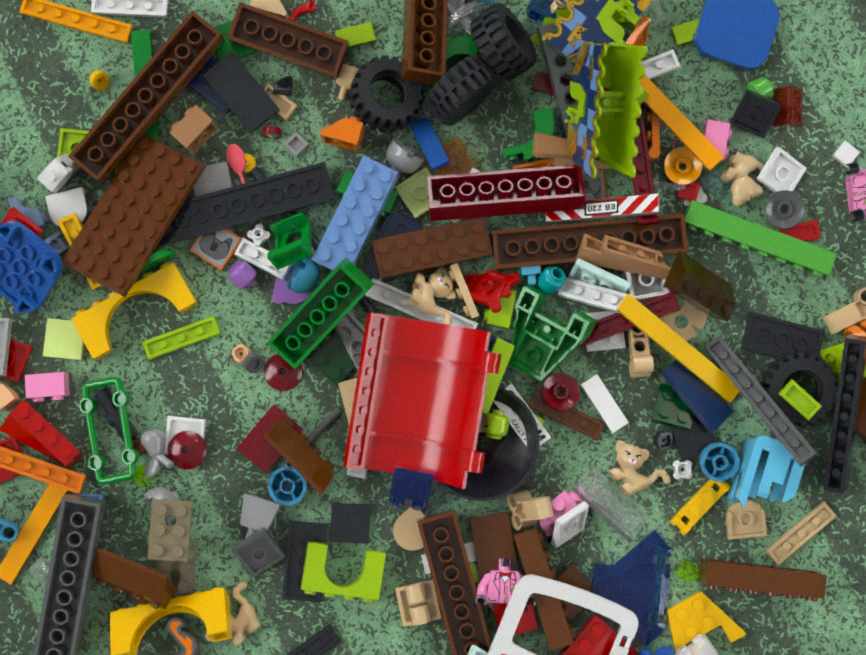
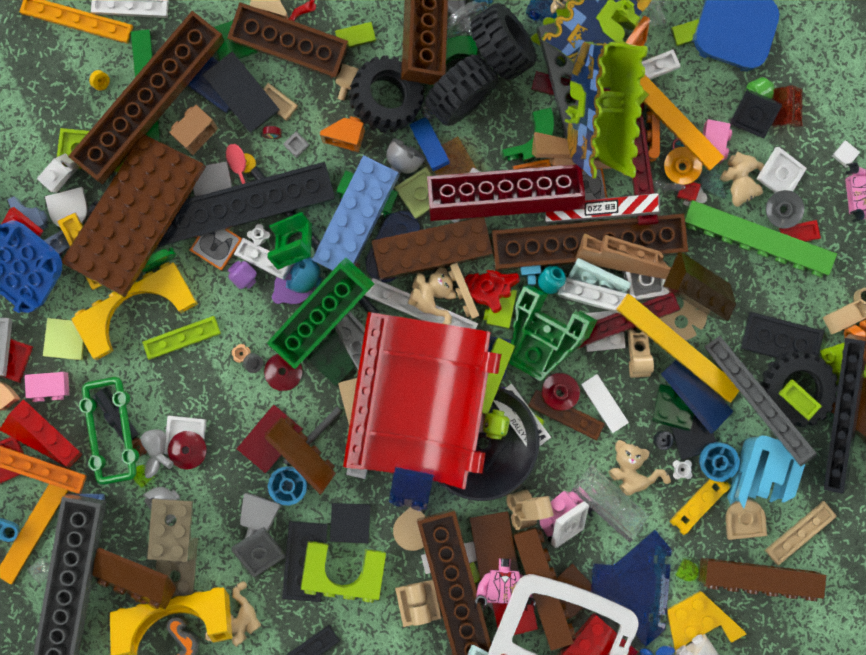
(284, 86): black tile -> none

